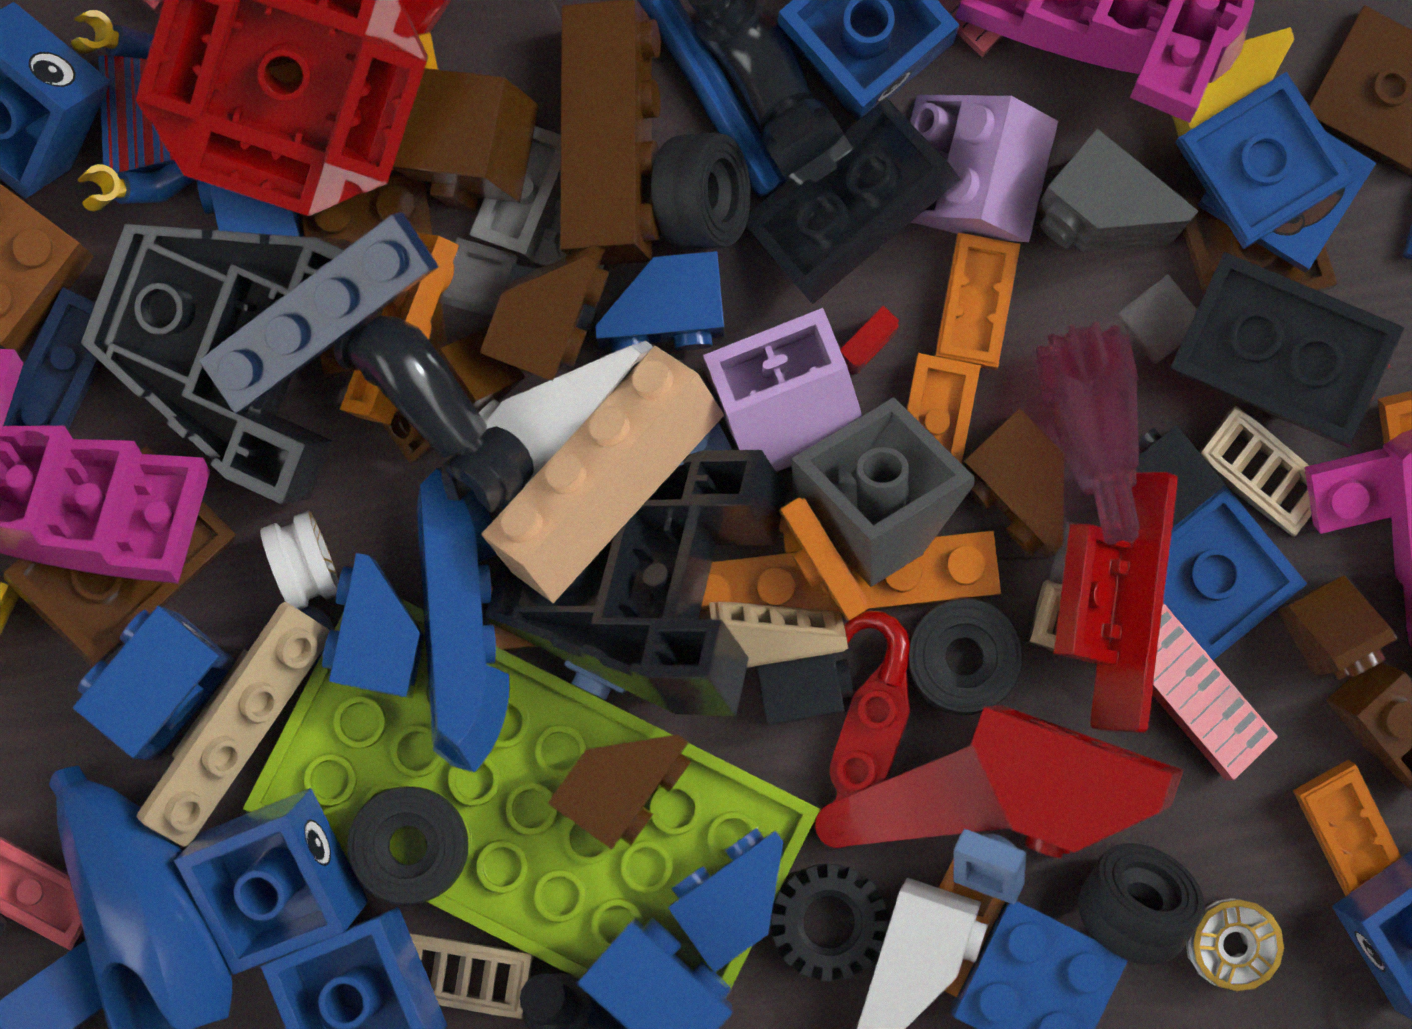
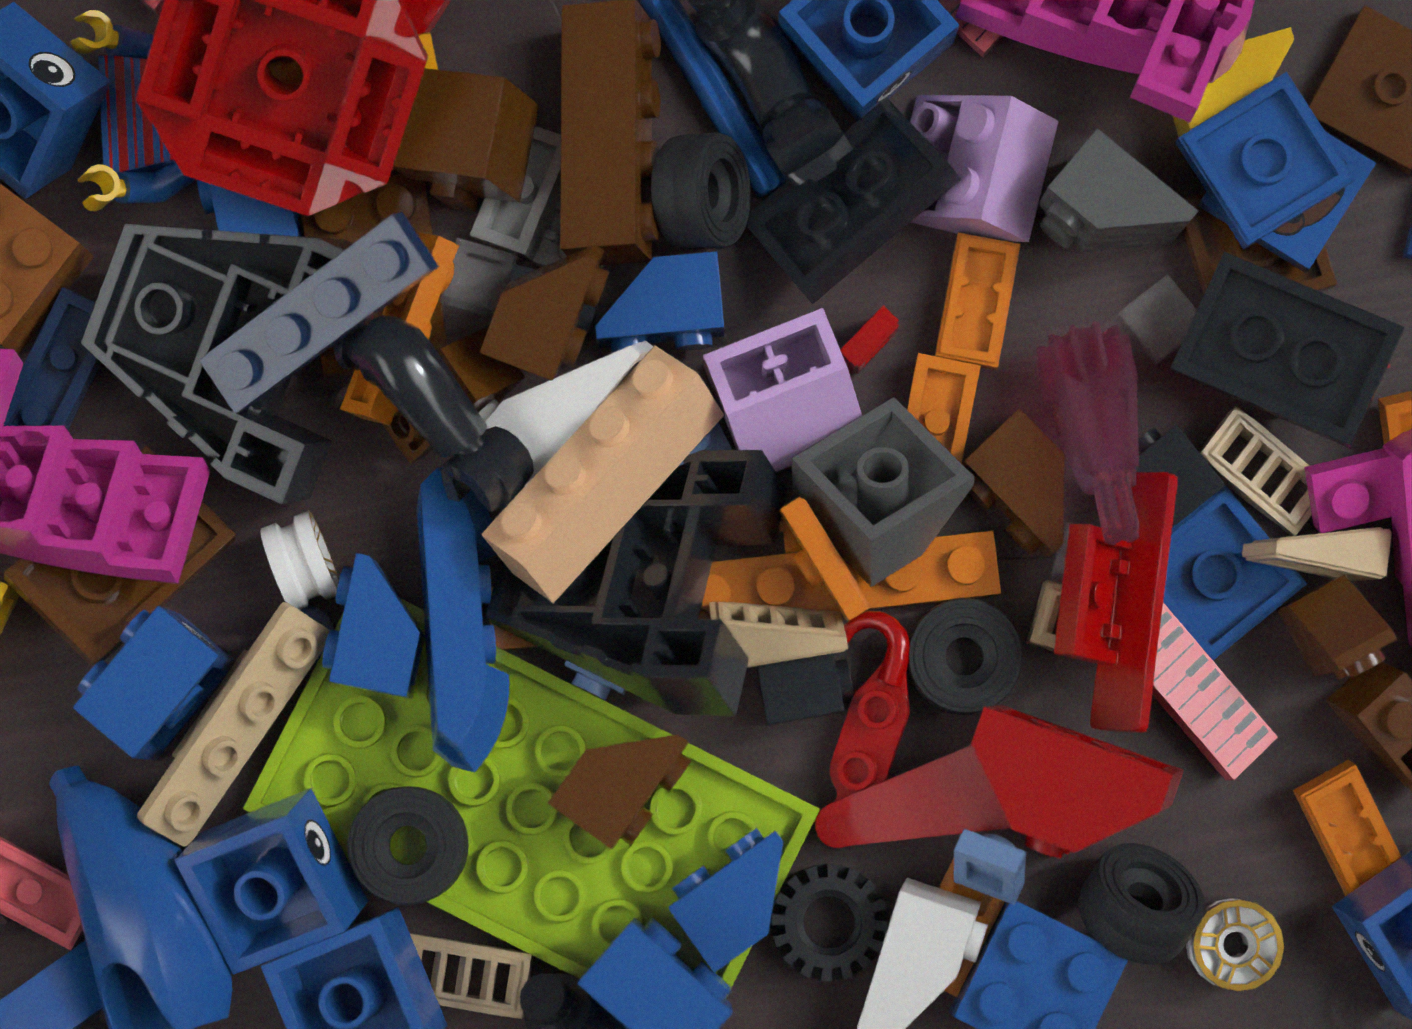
(1352, 553): none -> tan slope

